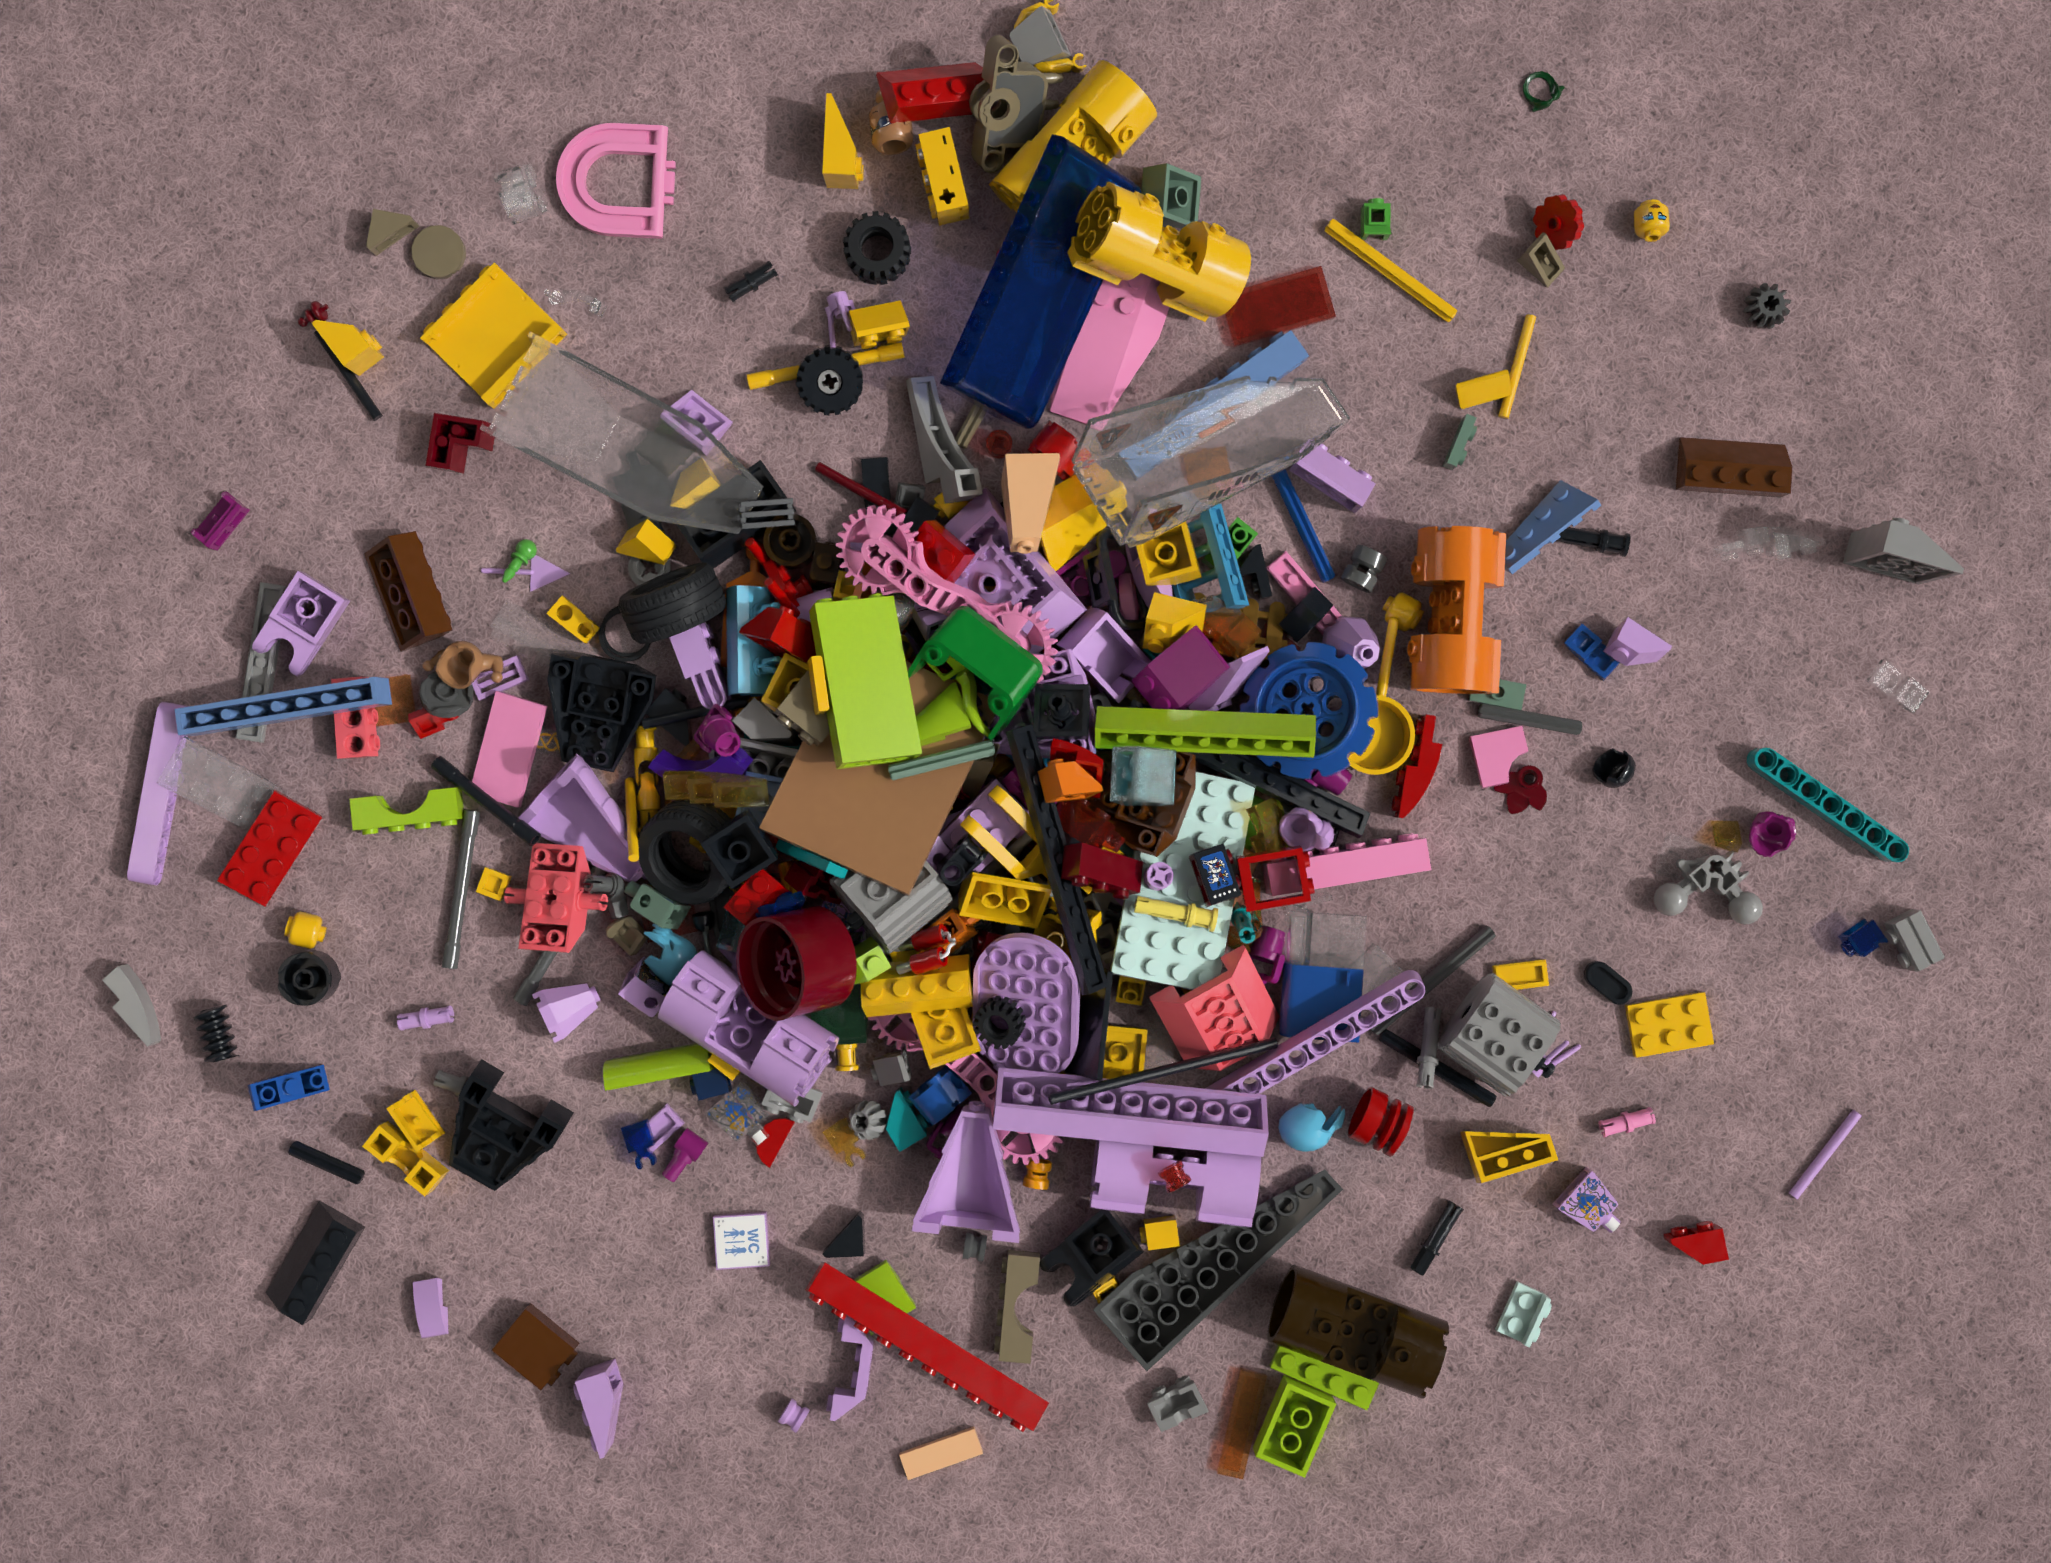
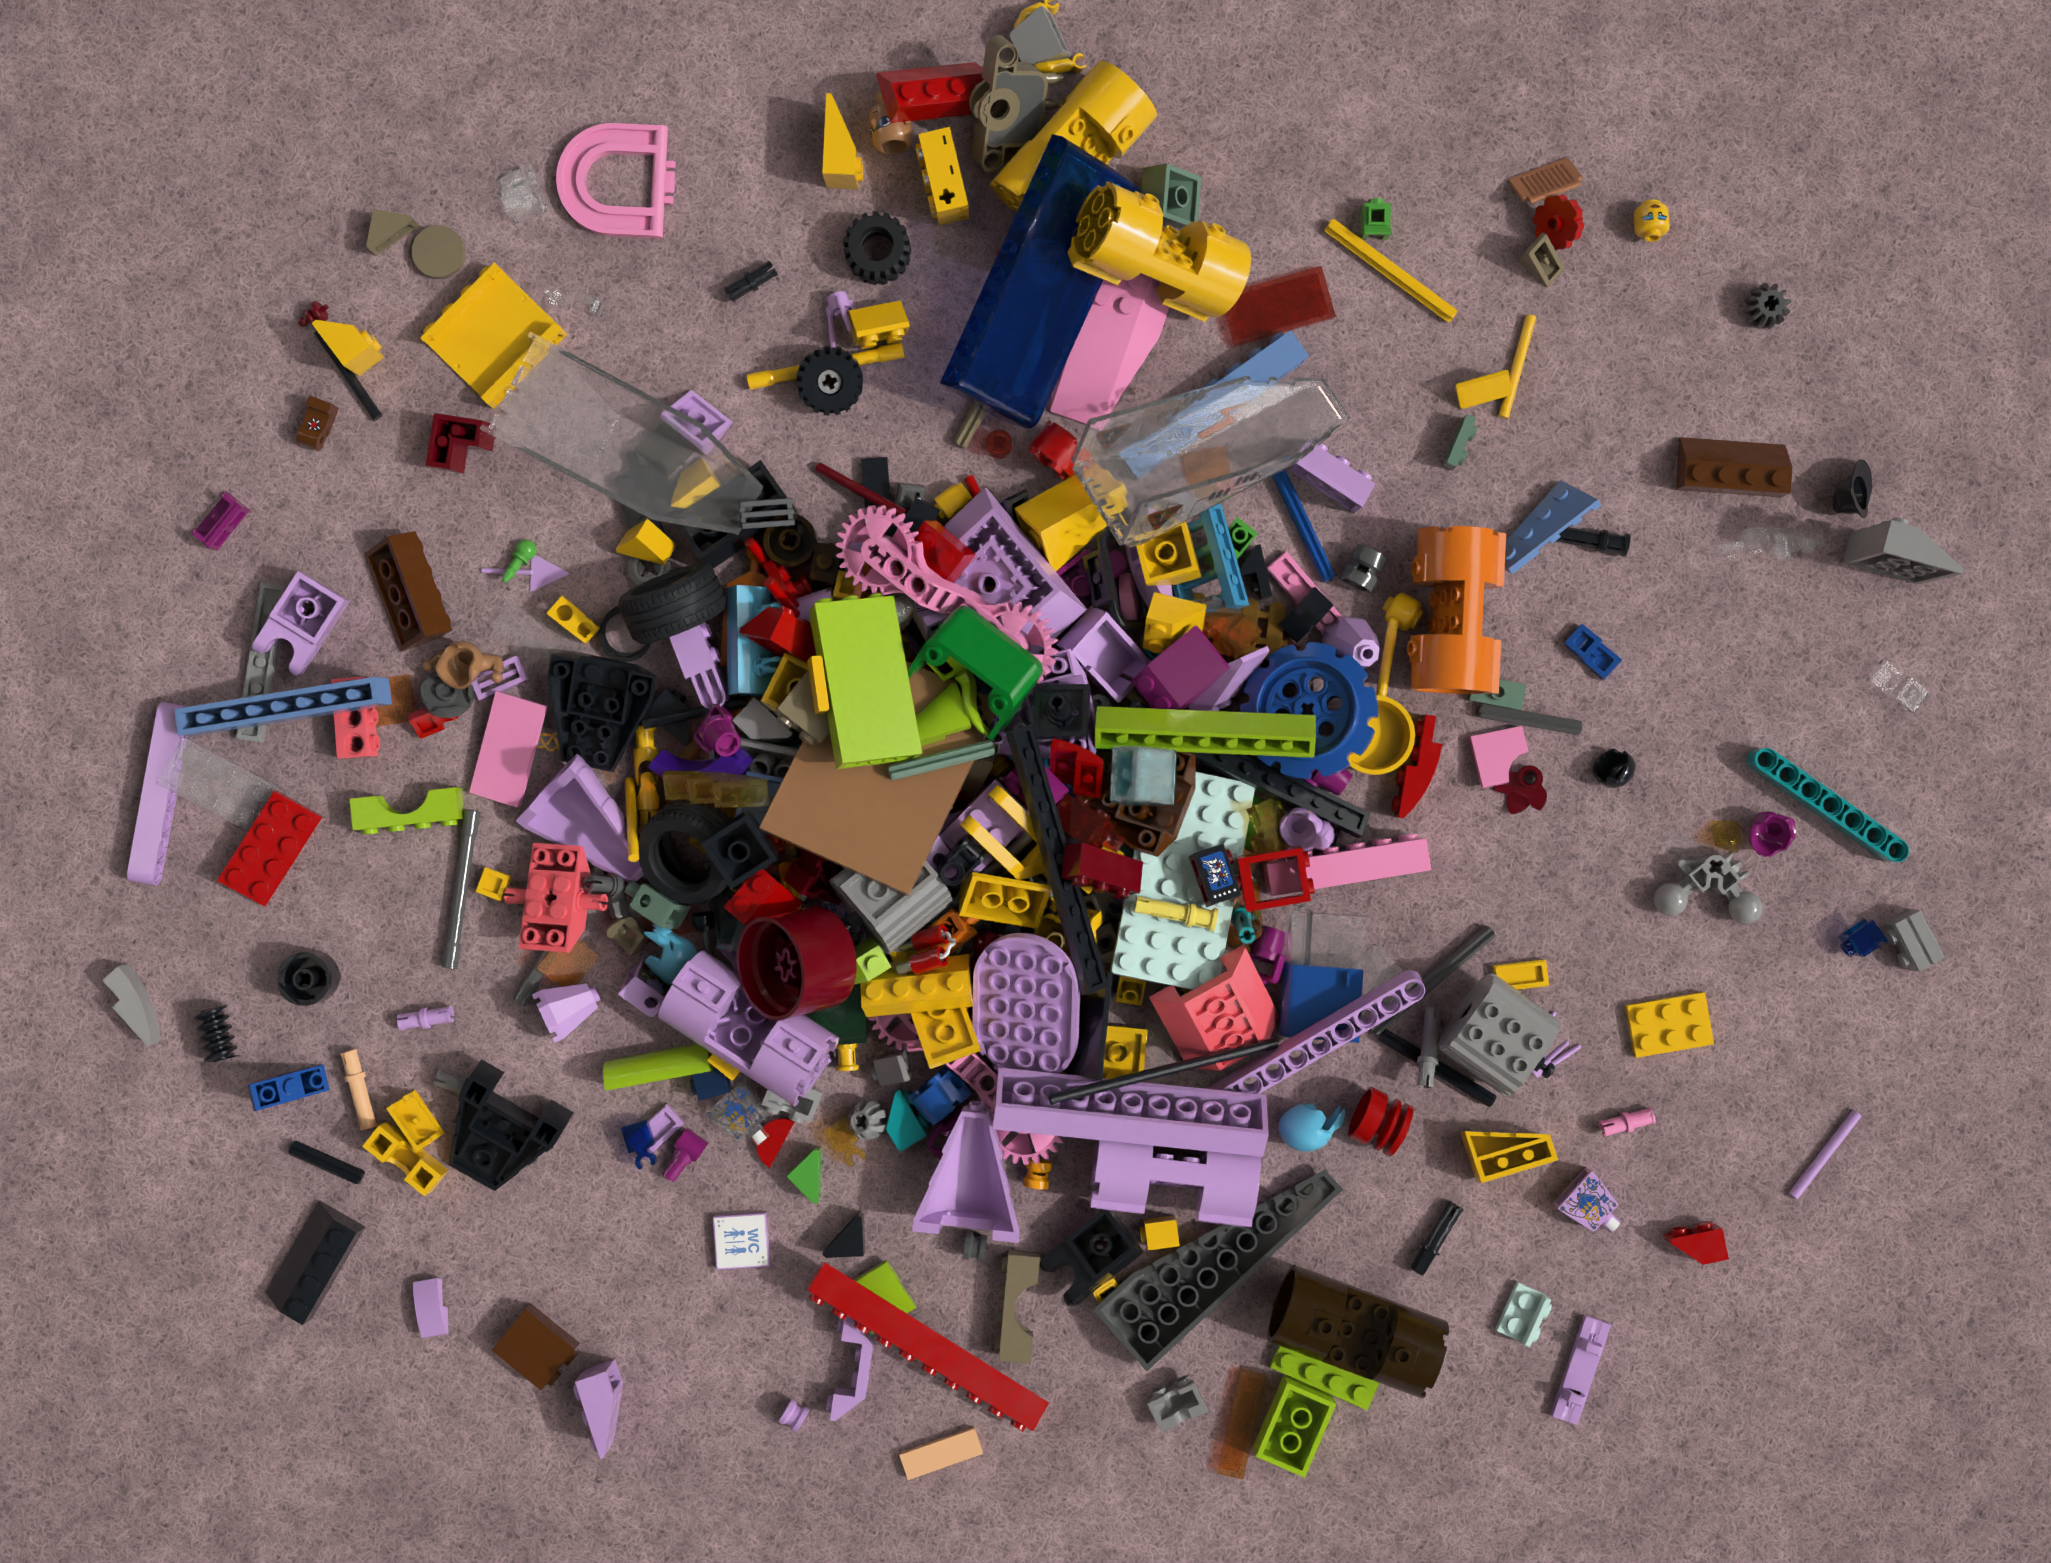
(305, 930): yellow head -> none
(316, 423): none -> reddish brown leg
(358, 1089): none -> light nougat pin
(518, 826): black piece -> none
(568, 967): none -> clear orange piece
(783, 903): clear blue plate -> none
(807, 1175): none -> bright green slope
(811, 859): teal tile -> none
(938, 450): light grey arch -> none
(990, 1031): black tyre -> none
(1026, 496): light nougat slope -> none
(1067, 782): orange slope -> none
(1163, 873): lavender wheel -> none
(1174, 1176): clear red wheel -> none
(1546, 181): none -> nougat window
(1554, 89): dark green piece -> none
(1580, 1369): none -> lavender hinge
(1608, 982): black tile -> none
(1635, 645): lavender slope -> none
(1854, 492): none -> black piece

